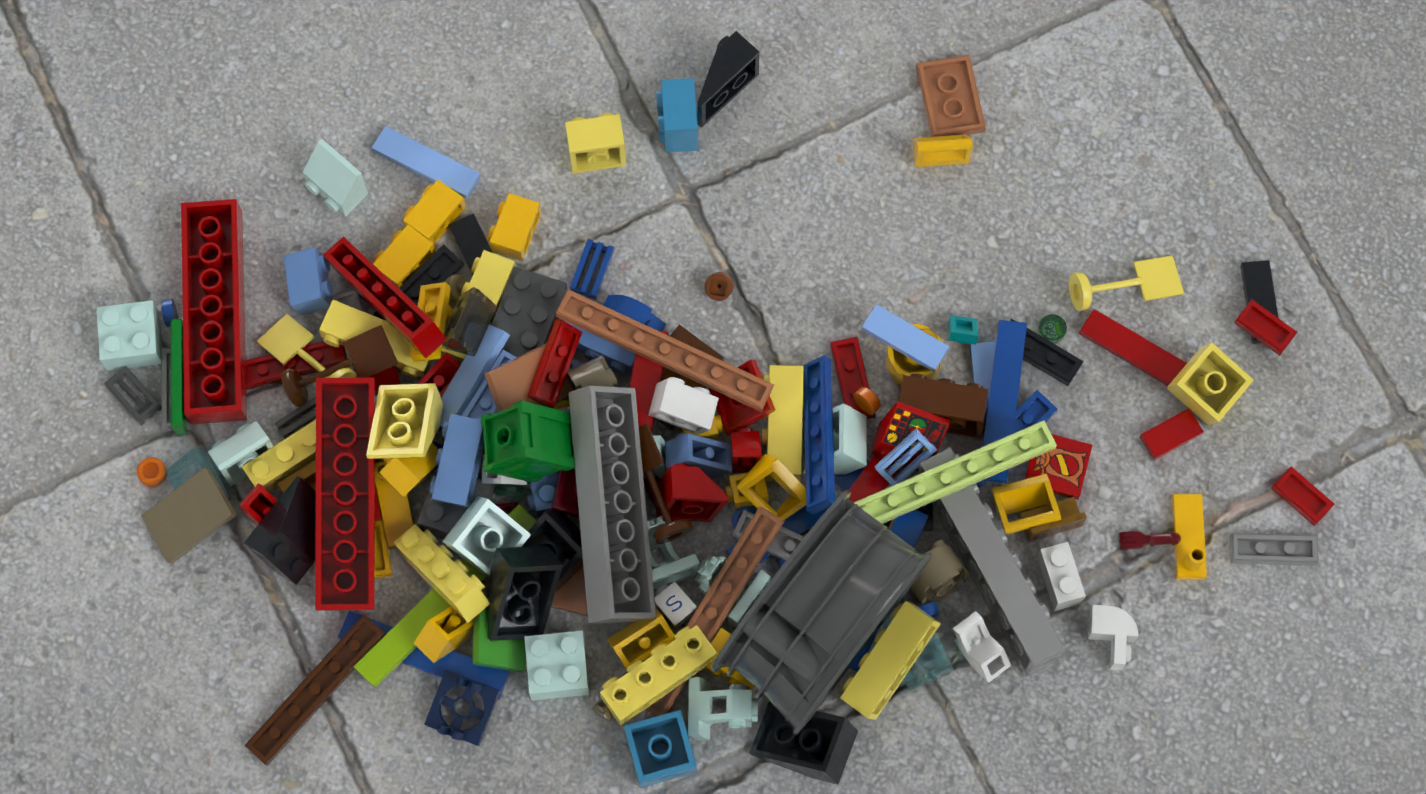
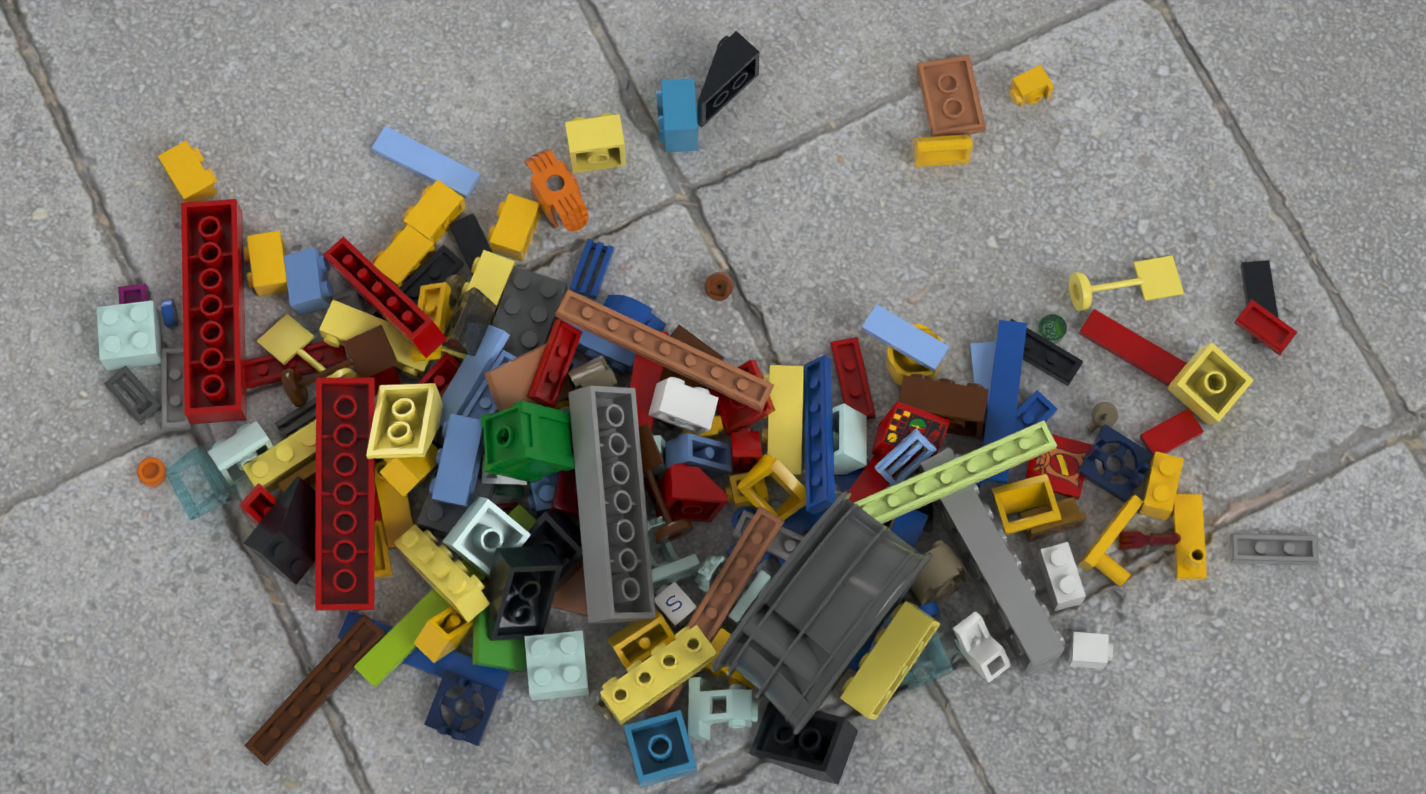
(133, 293): none -> magenta tile
(178, 419): green tile -> none
(188, 174): none -> yellow brick
(189, 515): dark tan tile -> none
(267, 263): none -> yellow brick
(334, 179): light aqua slope -> none
(565, 201): none -> orange piece
(867, 400): orange tile -> none
(962, 329): teal plate -> none
(1031, 87): none -> yellow brick
(1090, 650): none -> white brick
(1096, 554): none -> yellow piece
(1103, 414): none -> dark tan piece
(1113, 625): white brick -> none
(1140, 455): none -> dark blue piece
(1161, 486): none -> yellow brick
(1302, 496): red tile -> none

